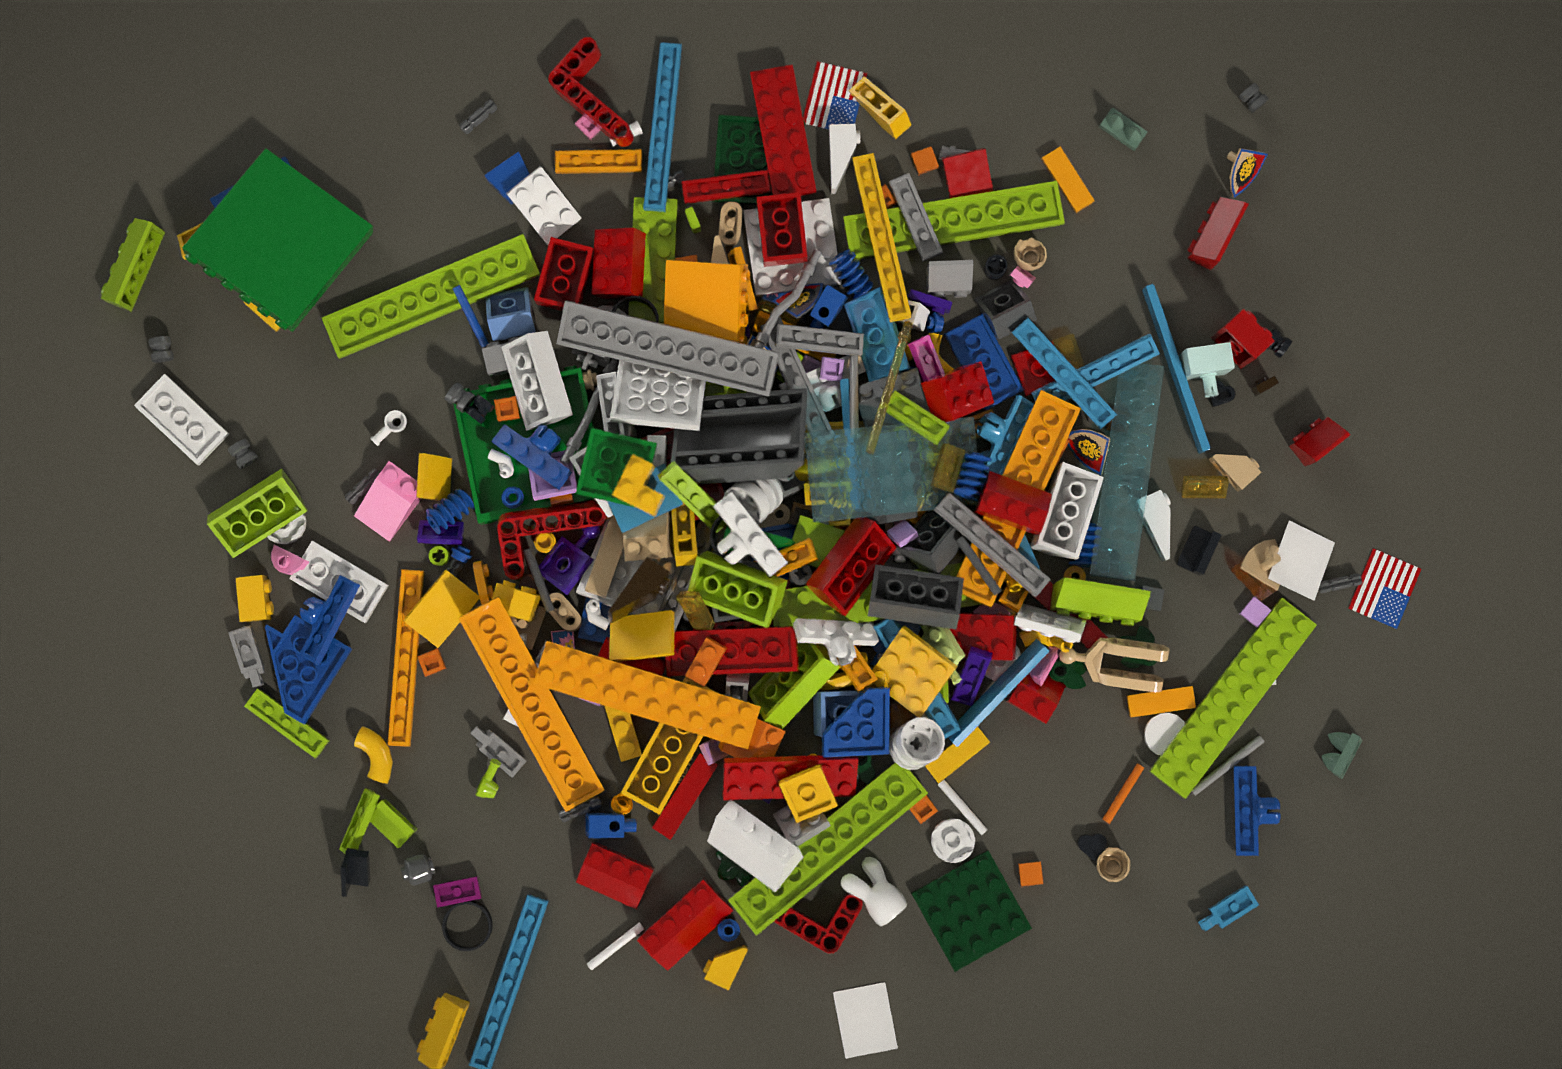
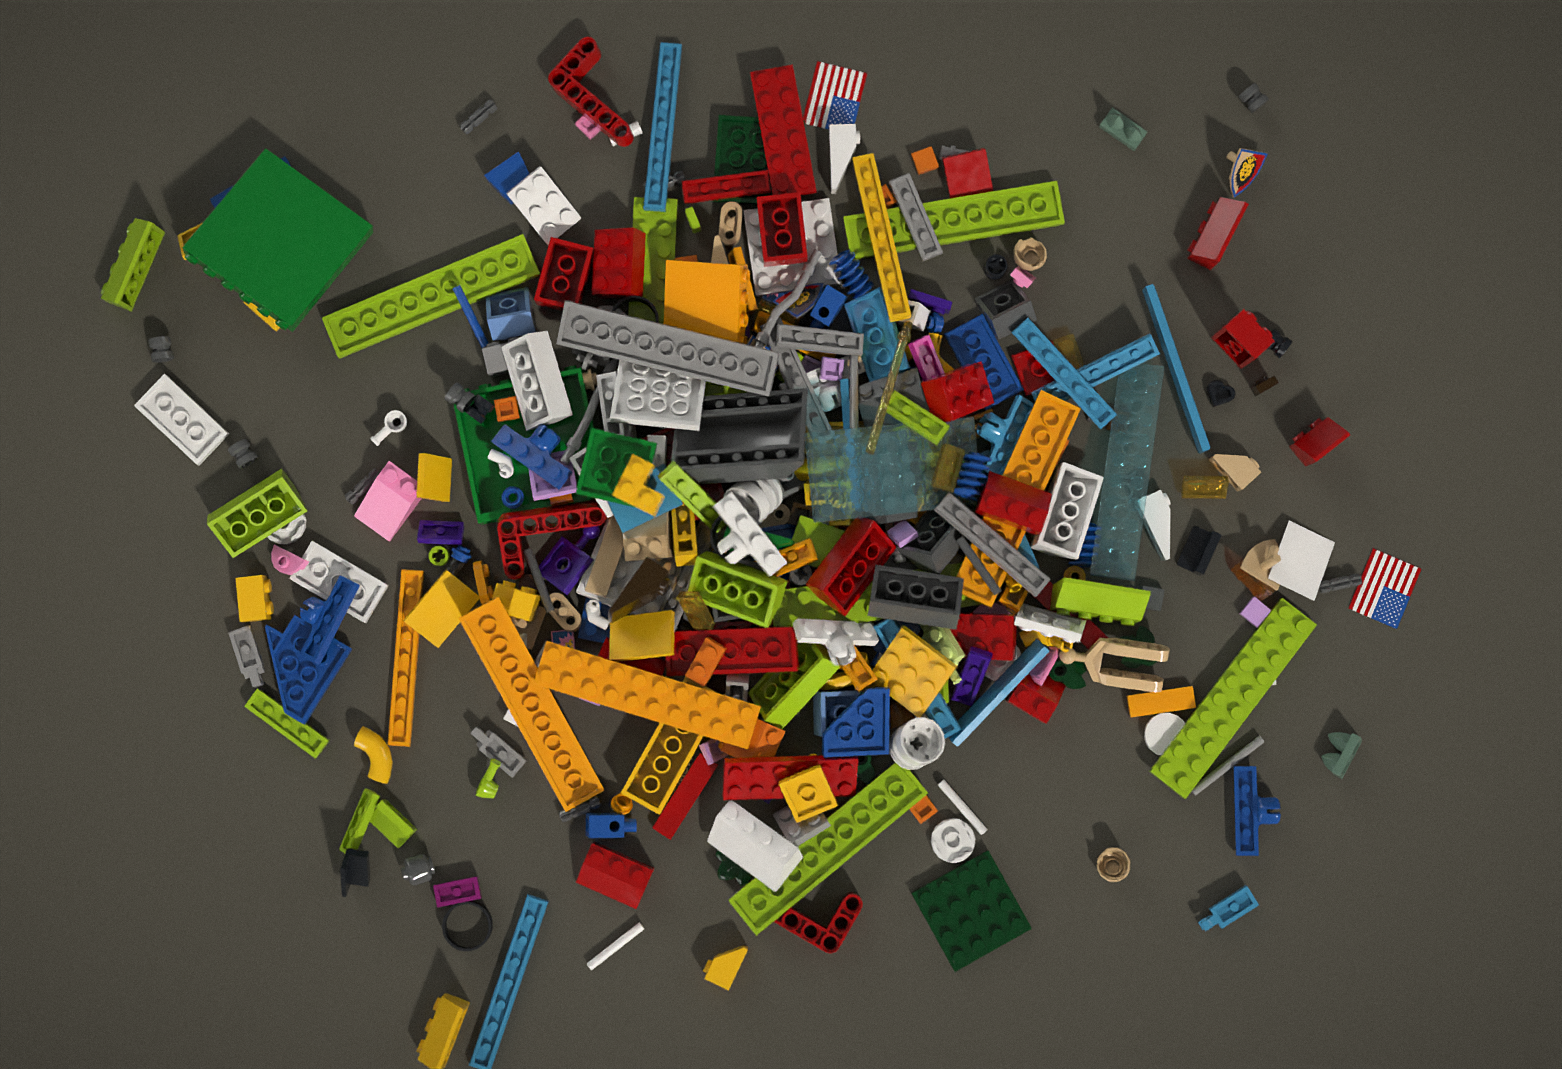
(431, 662): orange tile -> none
(448, 509): blue piece -> none
(544, 542): yellow plate -> none
(598, 161): light orange tile -> none
(624, 734): yellow plate -> none
(685, 924): red slope -> none
(728, 937): blue plate -> none
(865, 1020): white sticker -> none
(881, 107): yellow slope -> none
(881, 900): white piece -> none
(949, 278): light grey slope -> none
(956, 756): yellow tile -> none
(1030, 873): orange tile -> none
(1068, 179): light orange tile -> none
(1089, 448): shield -> none
(1092, 845): black tile -> none
(1123, 793): orange bar -> none
(1206, 363): light aqua brick -> none

